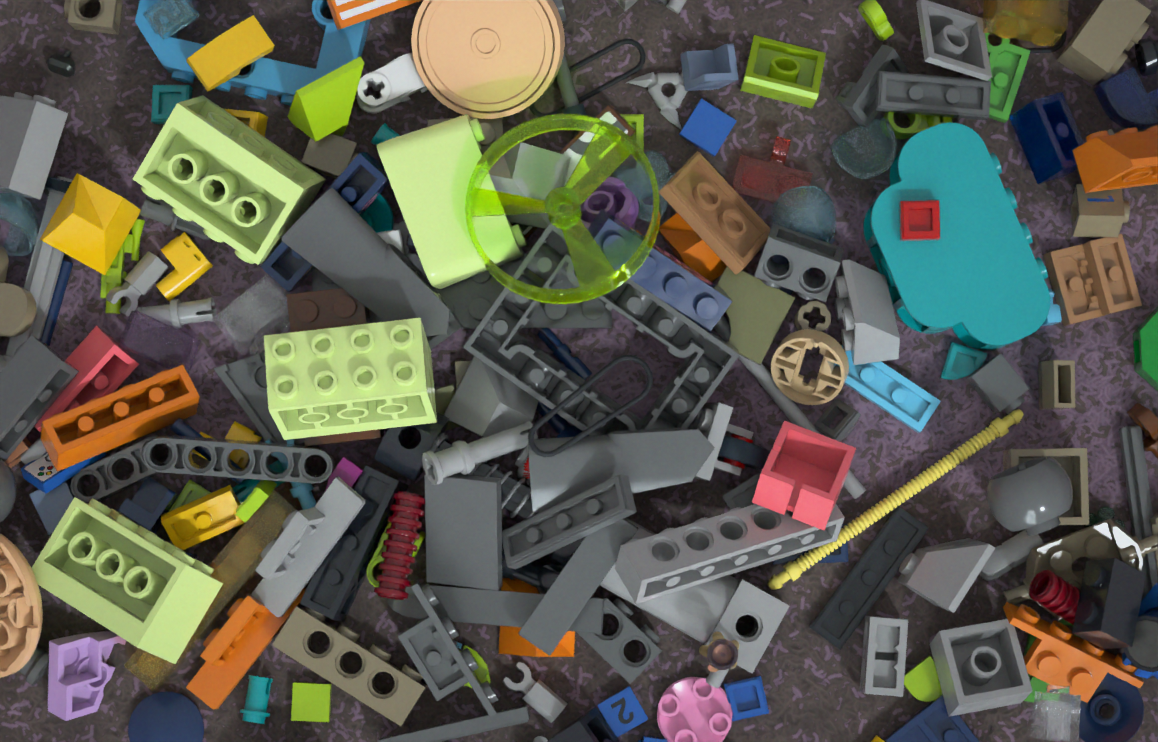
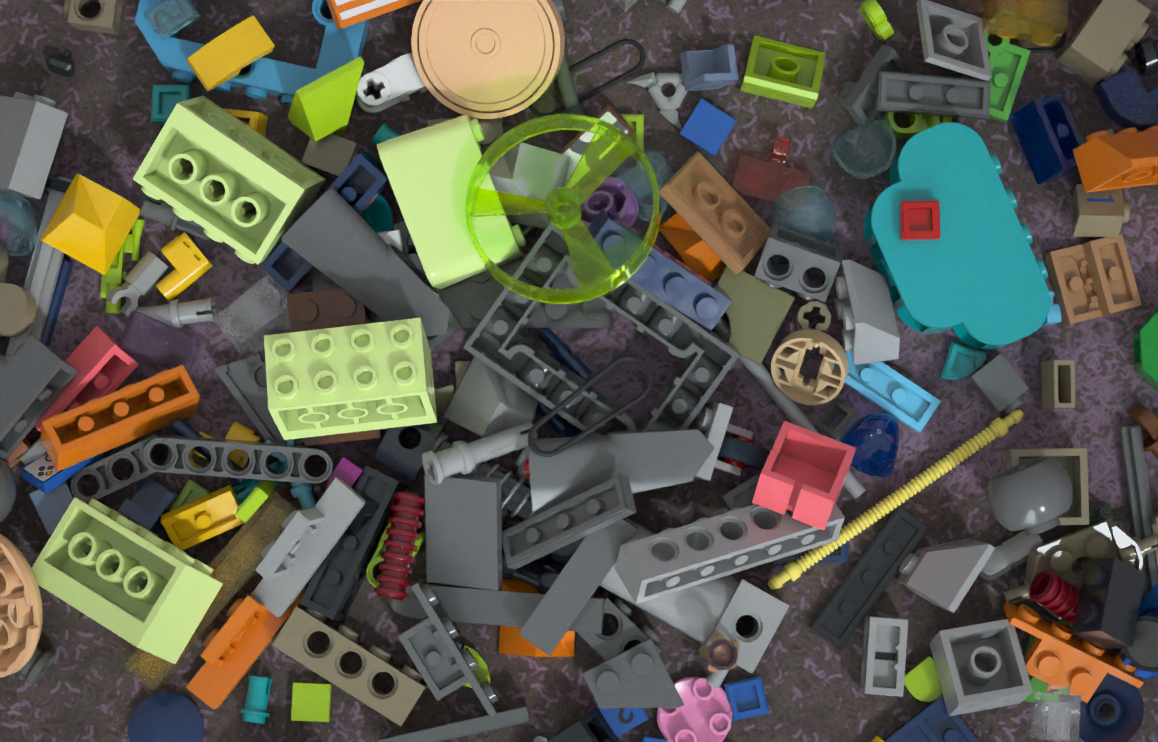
(79, 672): lavender slope -> none
(537, 694): light grey bar -> none
(633, 680): none -> dark grey wing
(875, 444): none -> clear blue helmet

